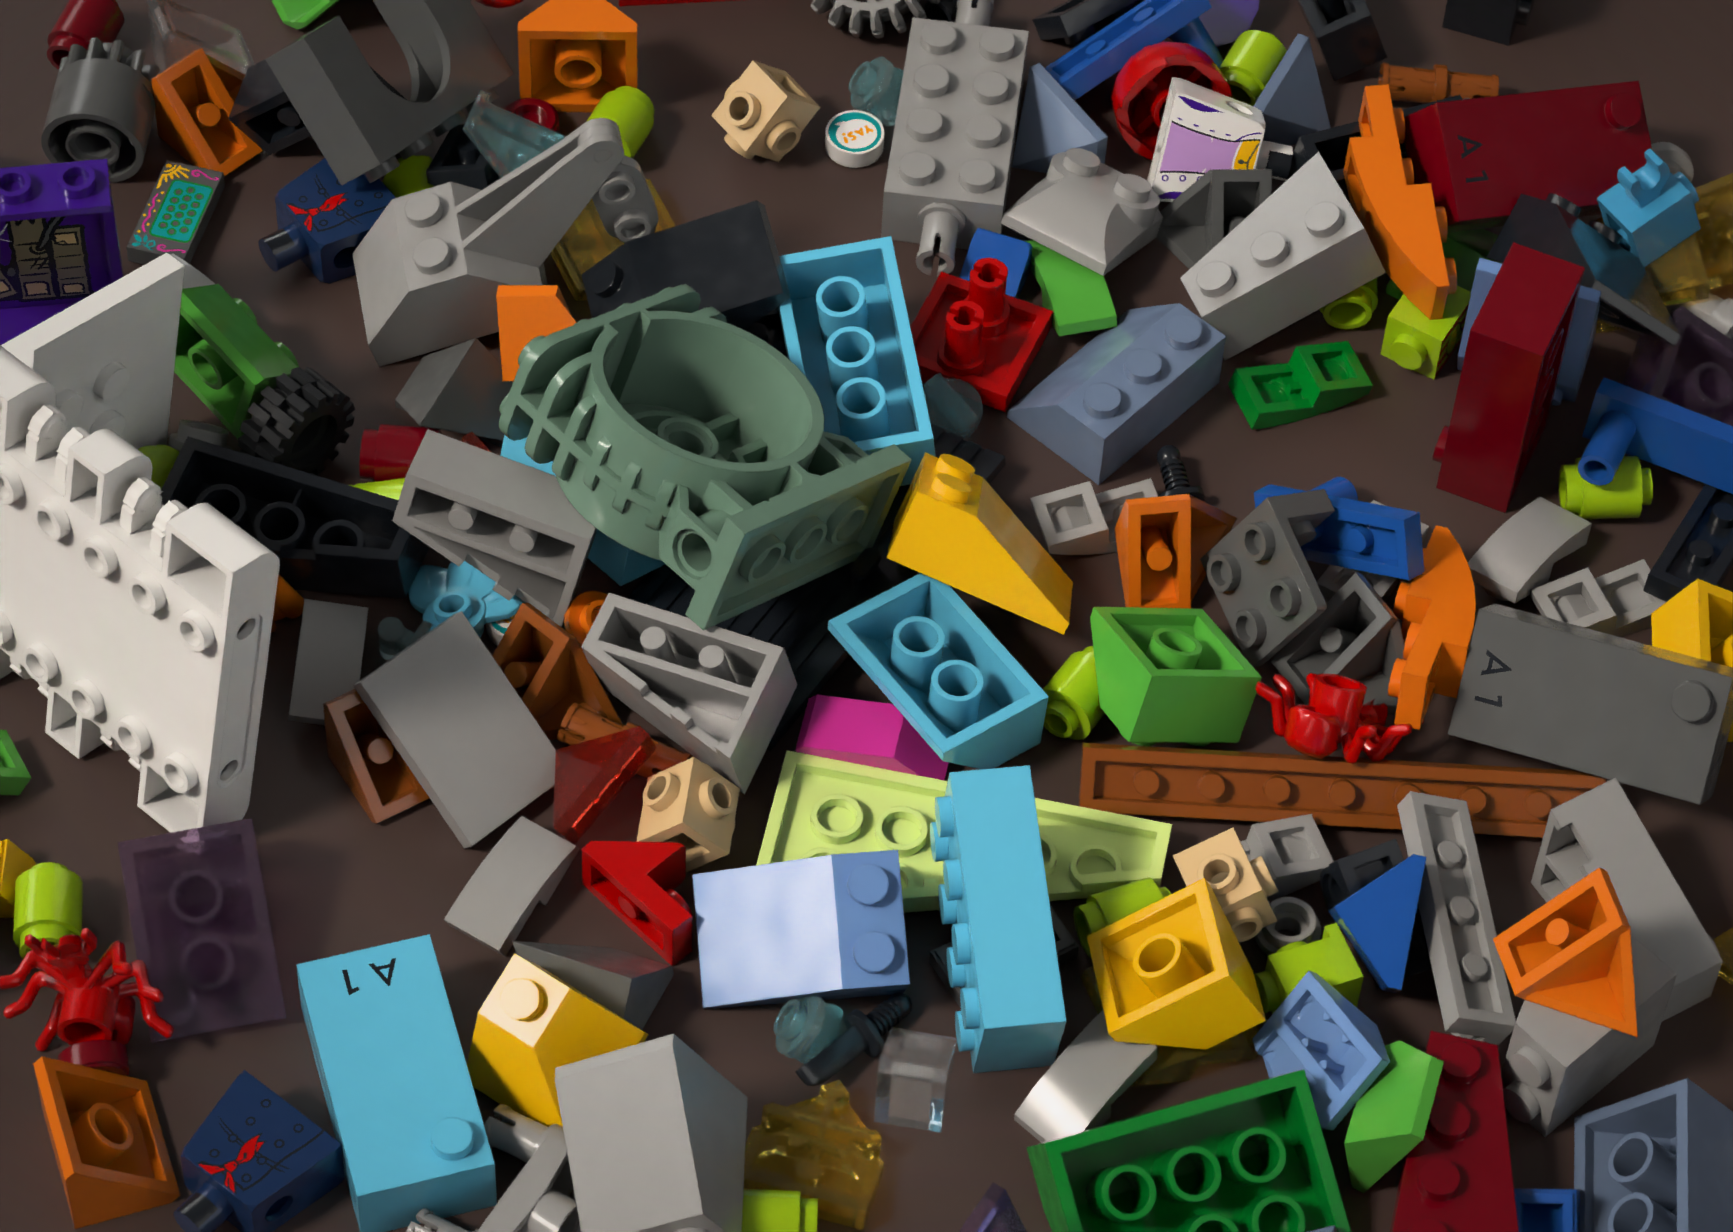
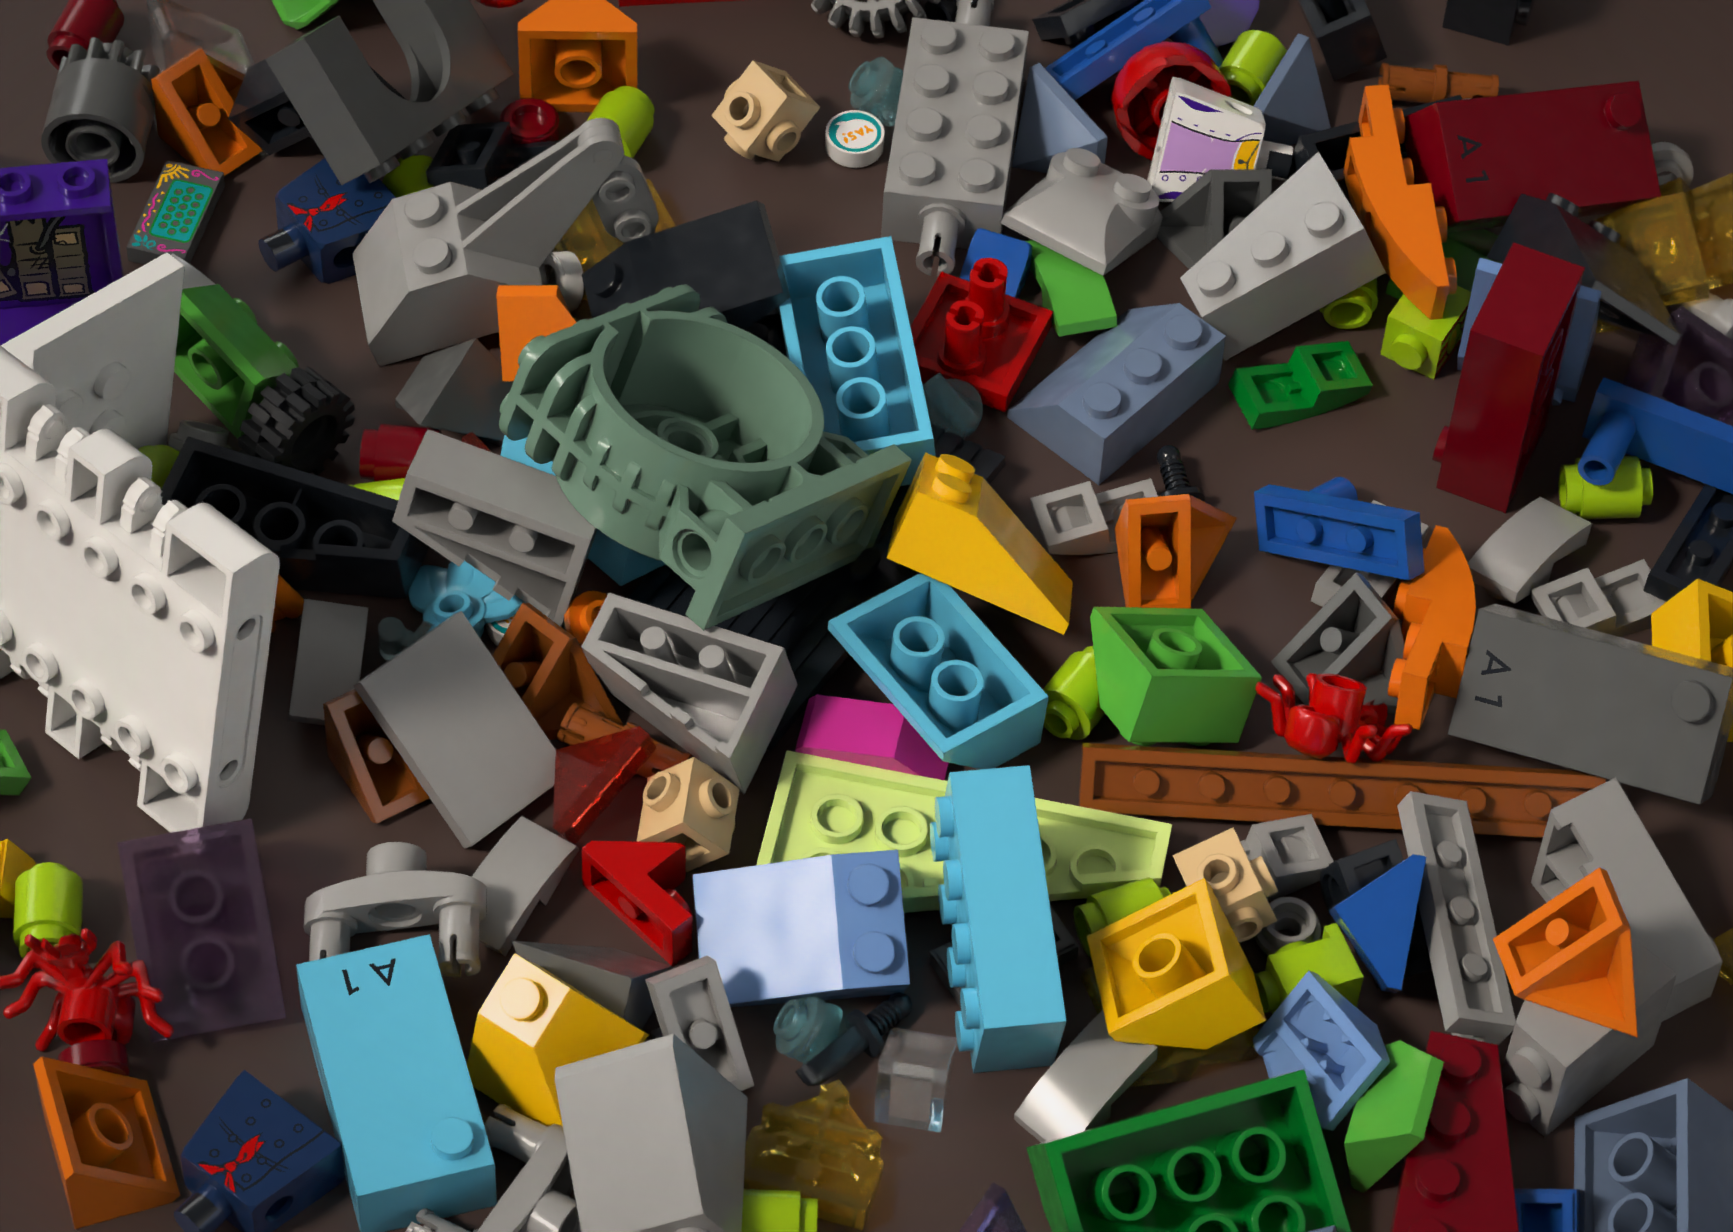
(399, 896): none -> light grey connector
(505, 137): clear light blue slope -> none
(565, 271): none -> white tile
(697, 1011): none -> light grey slope
(1265, 576): dark grey bracket -> none
(1650, 209): dark azure brick -> none

